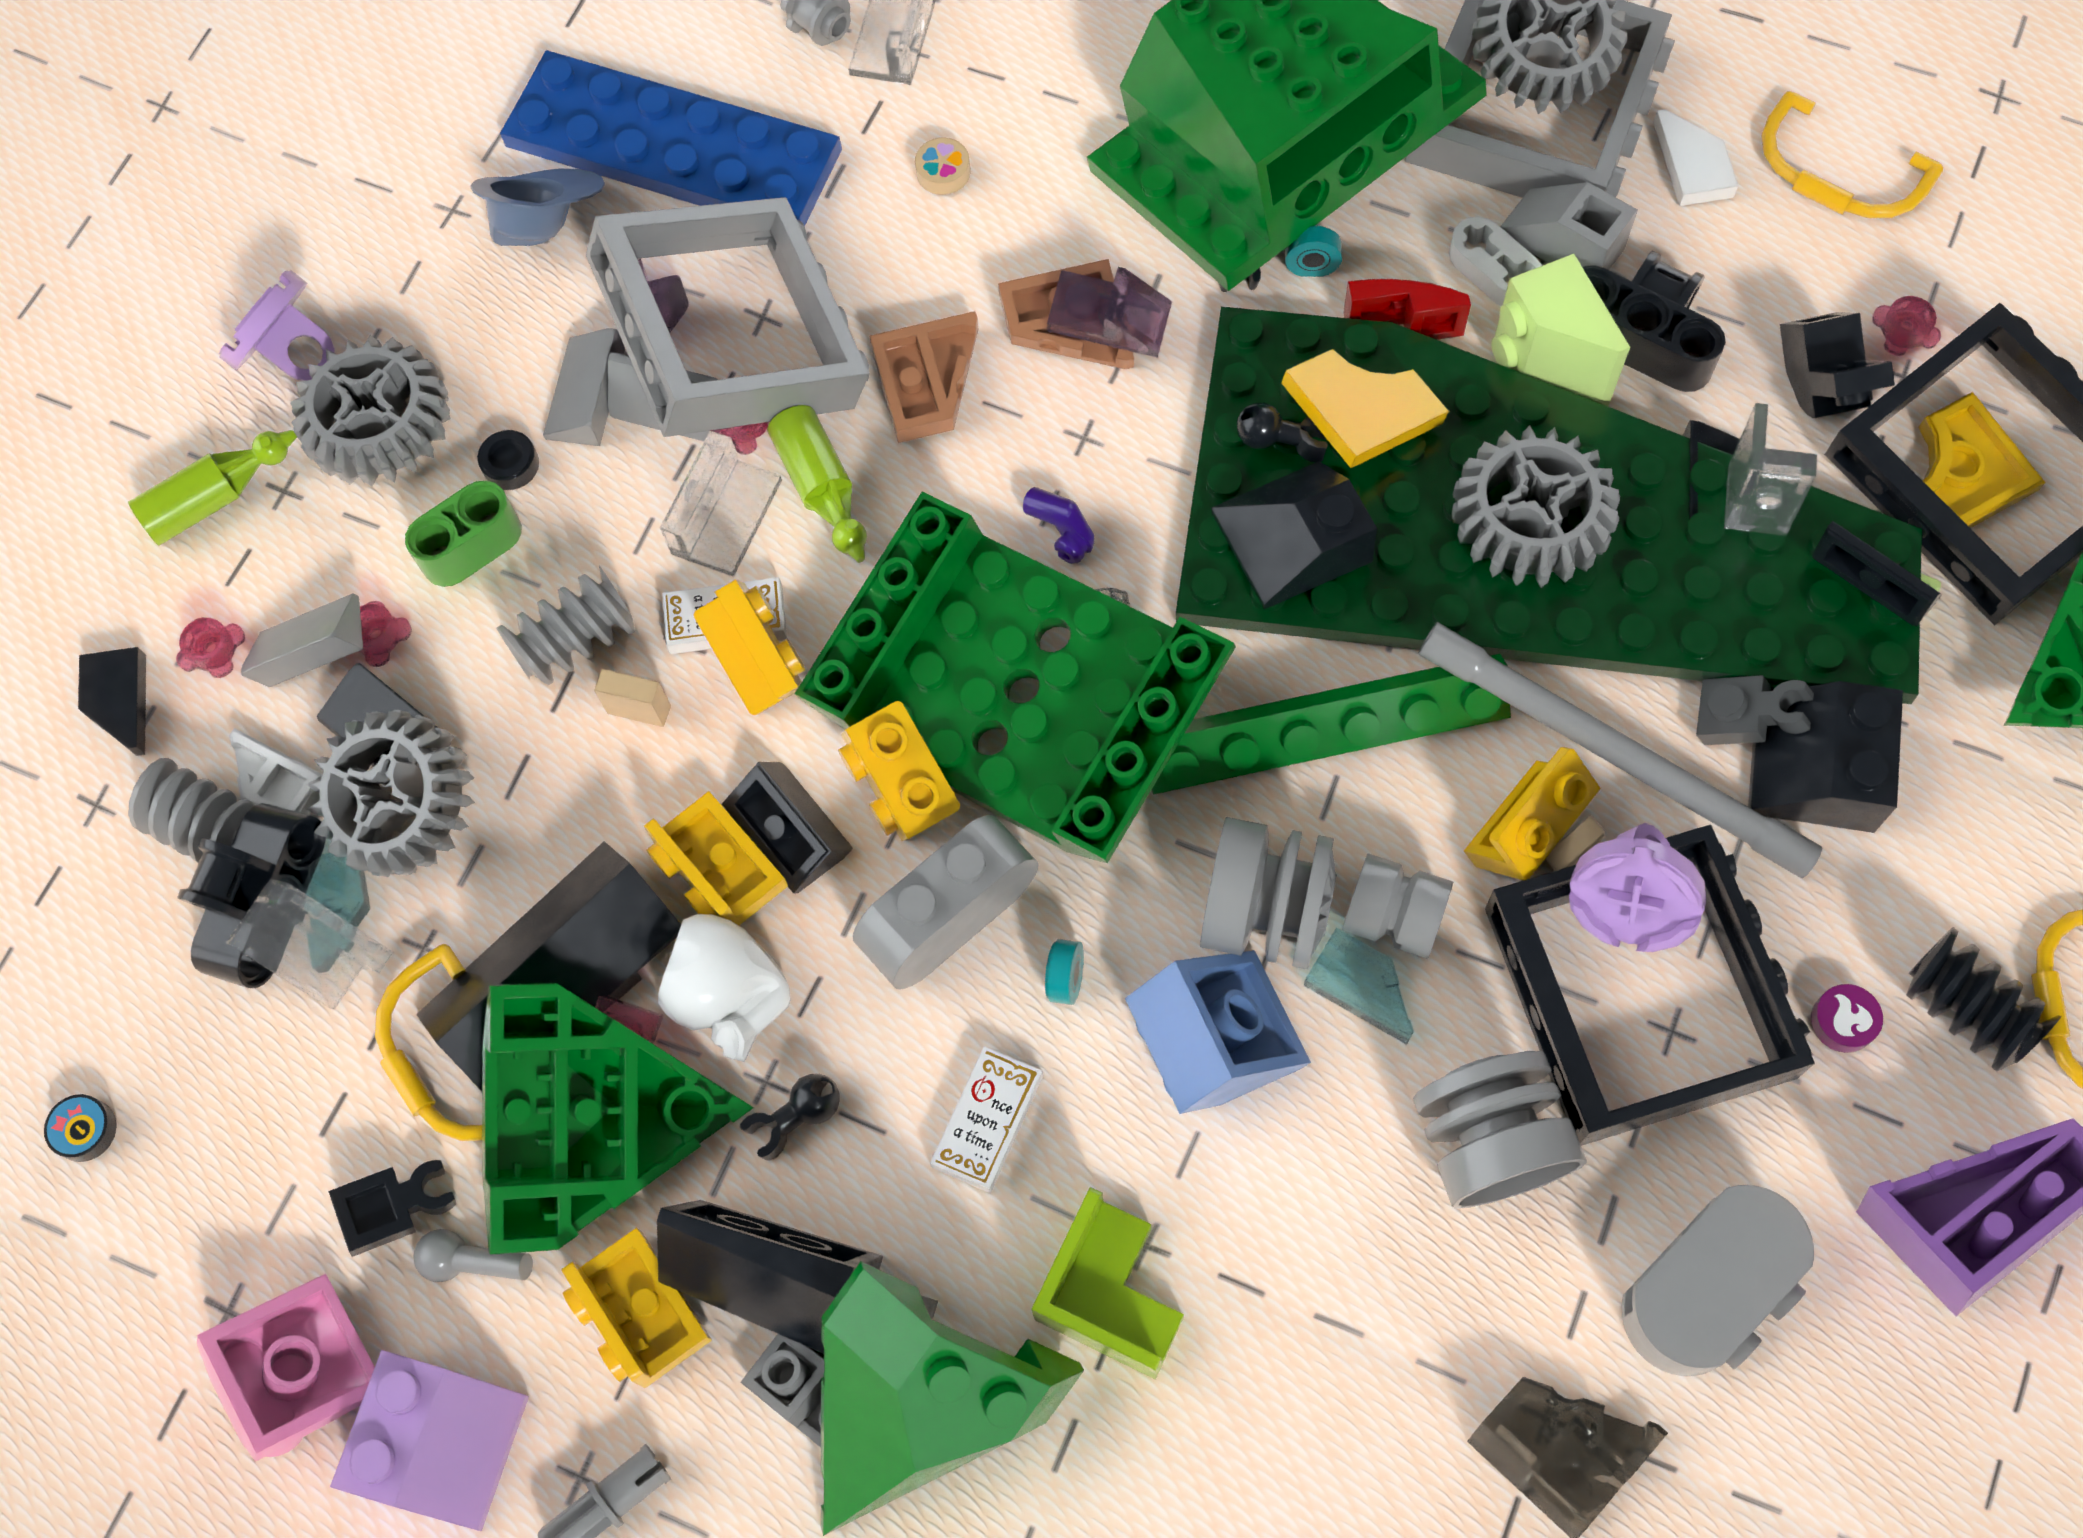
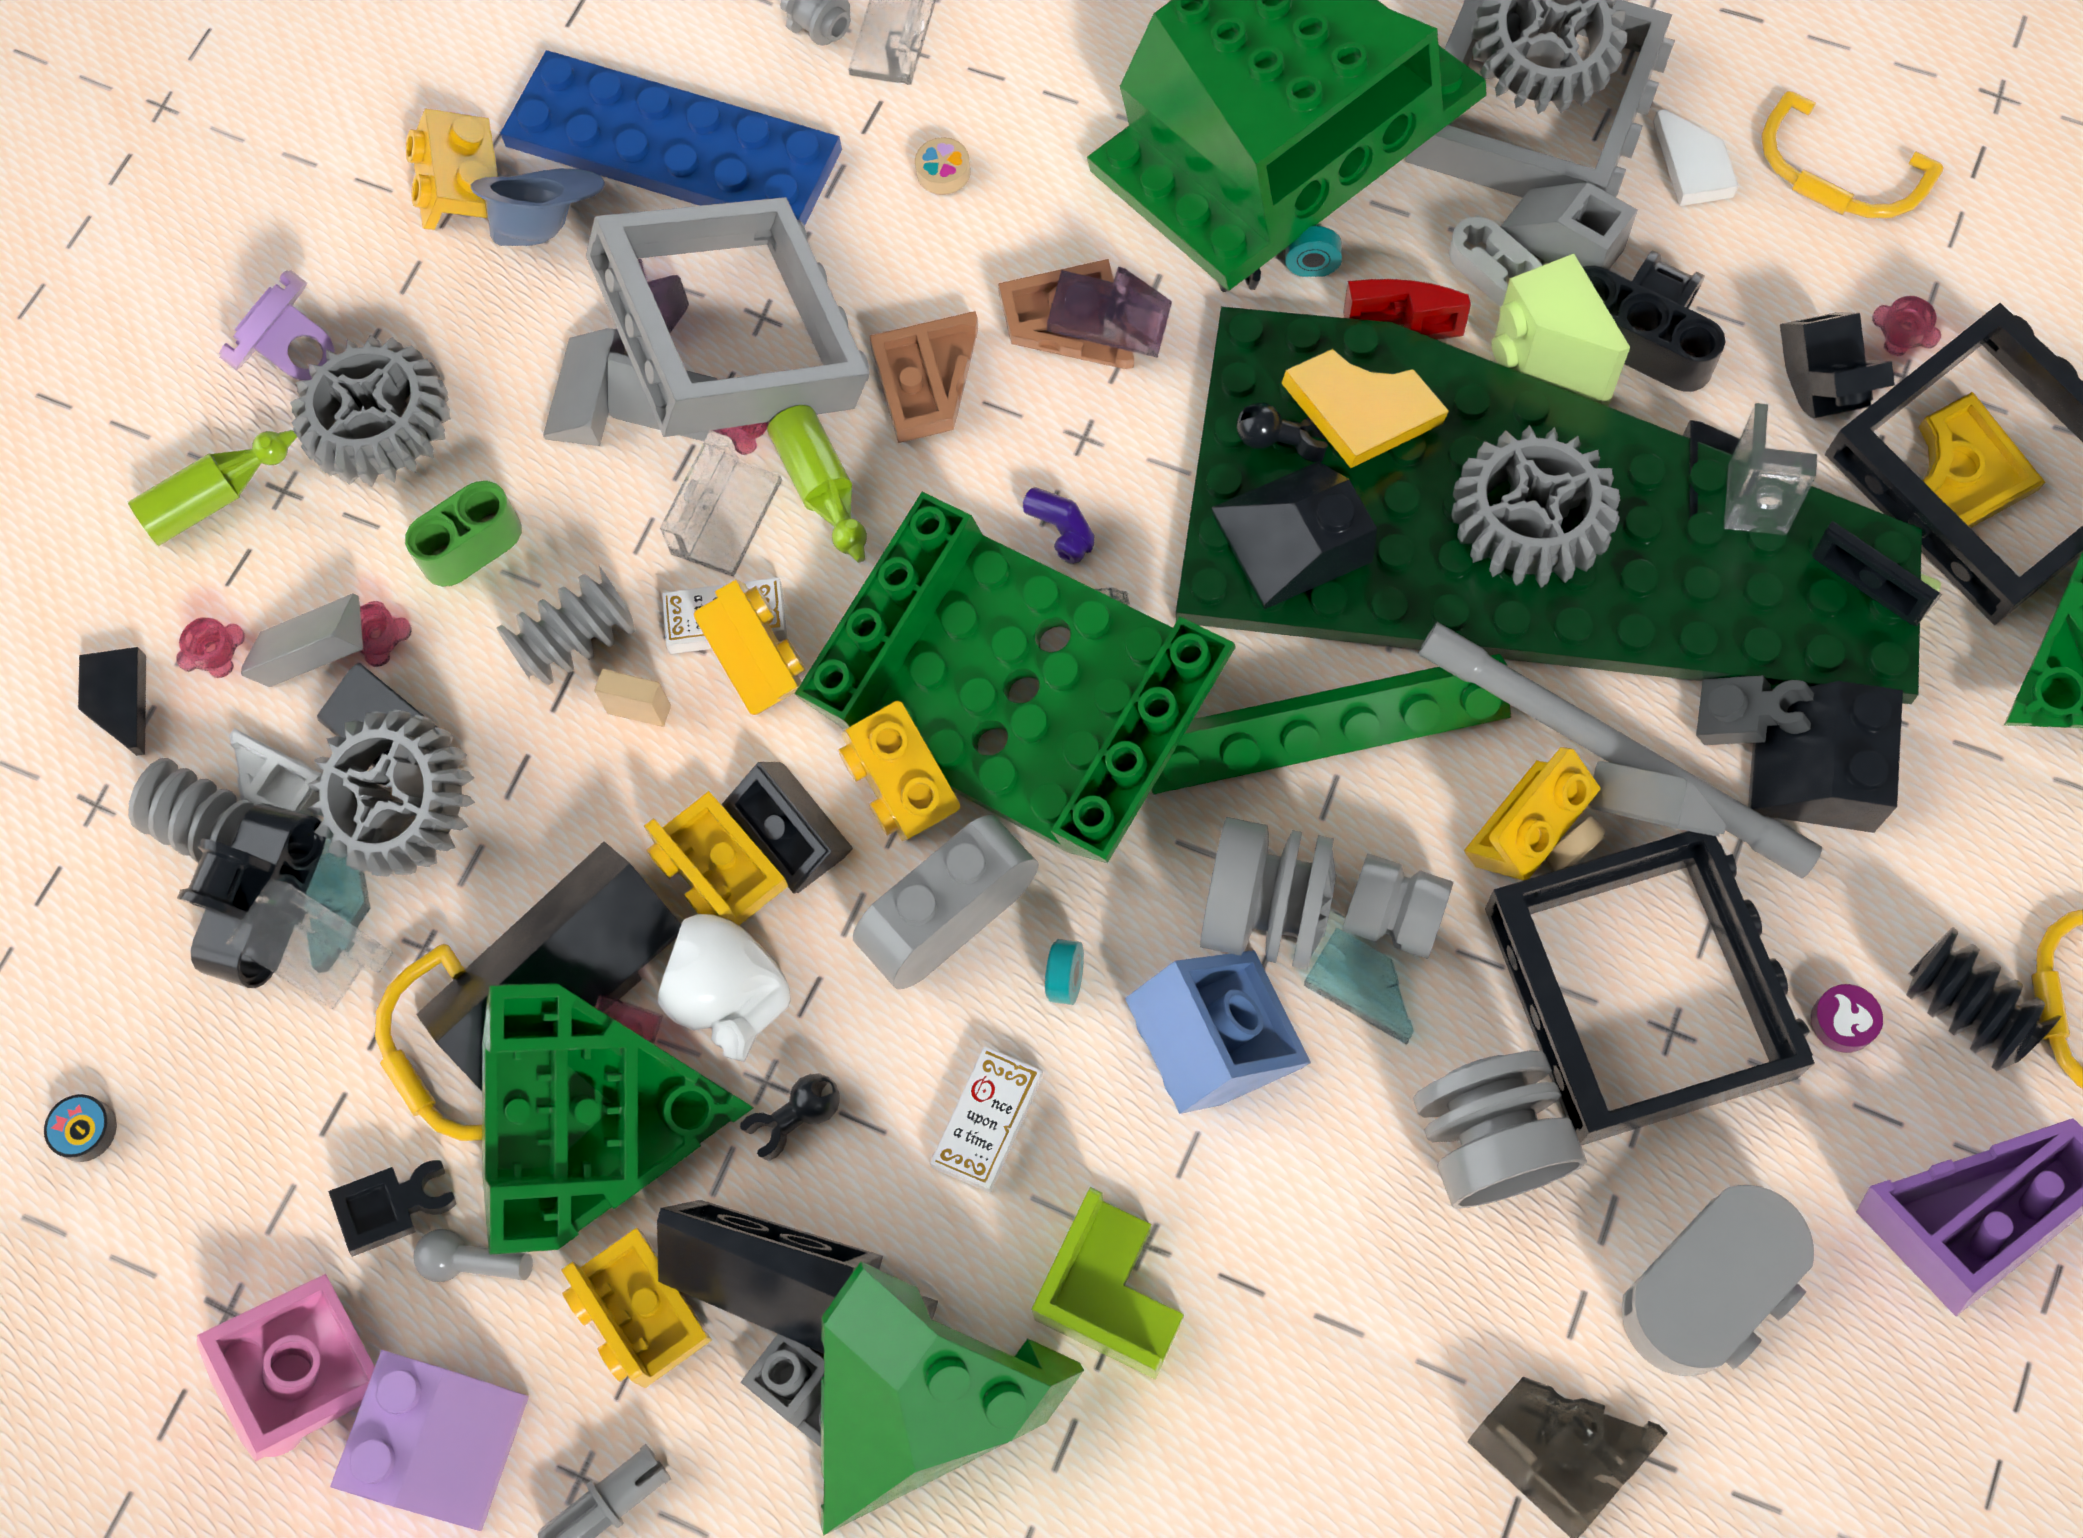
(447, 158): none -> yellow bracket
(508, 459): black tile -> none
(1638, 891): lavender tile -> none
(1654, 799): none -> light grey slope

